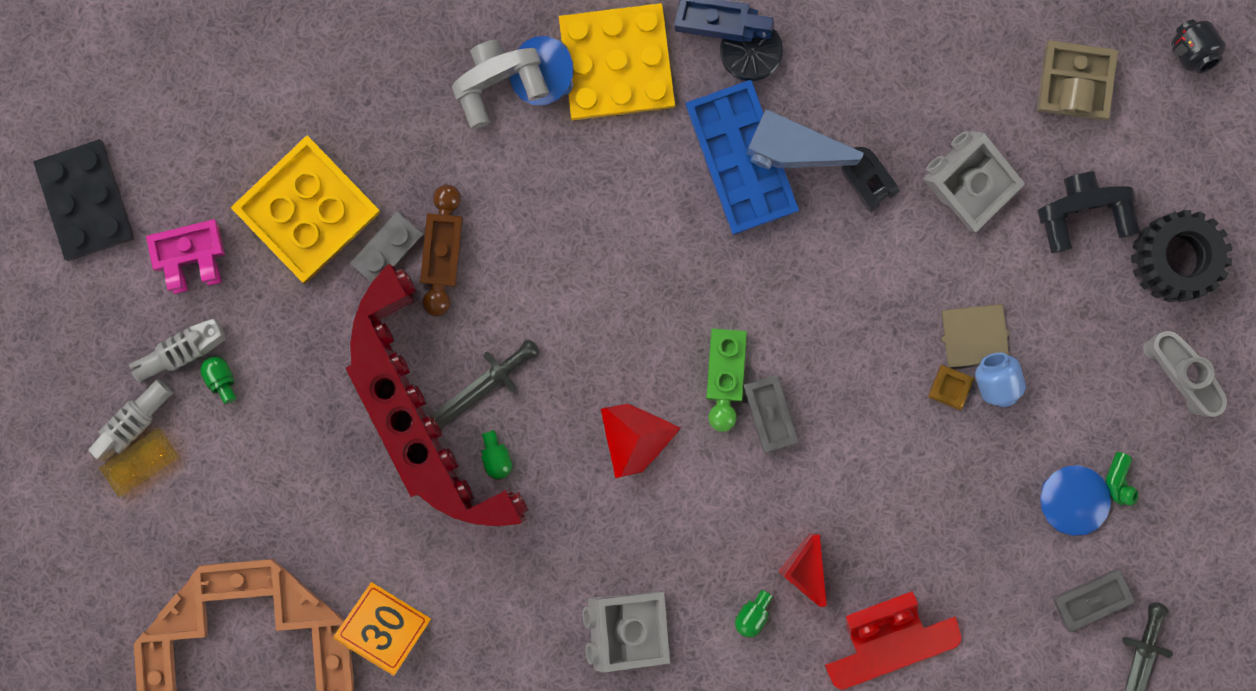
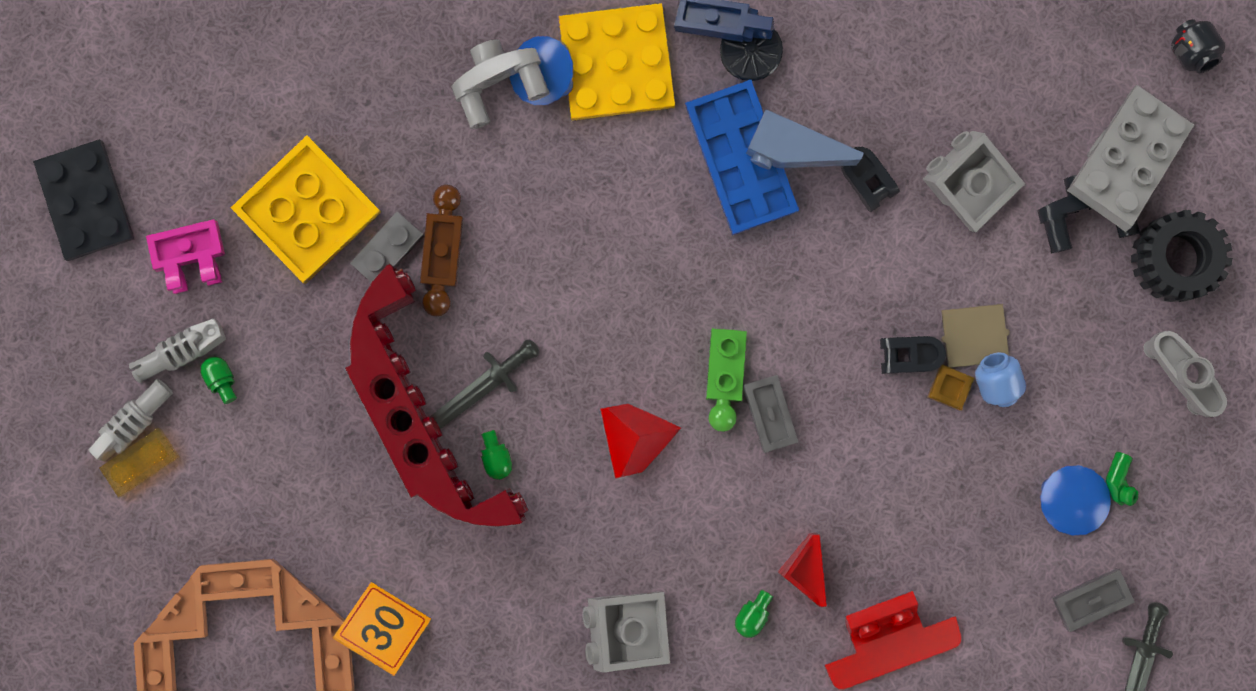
(924, 354): none -> black plate
(1077, 80): dark tan plate -> none
(1130, 158): none -> light grey plate

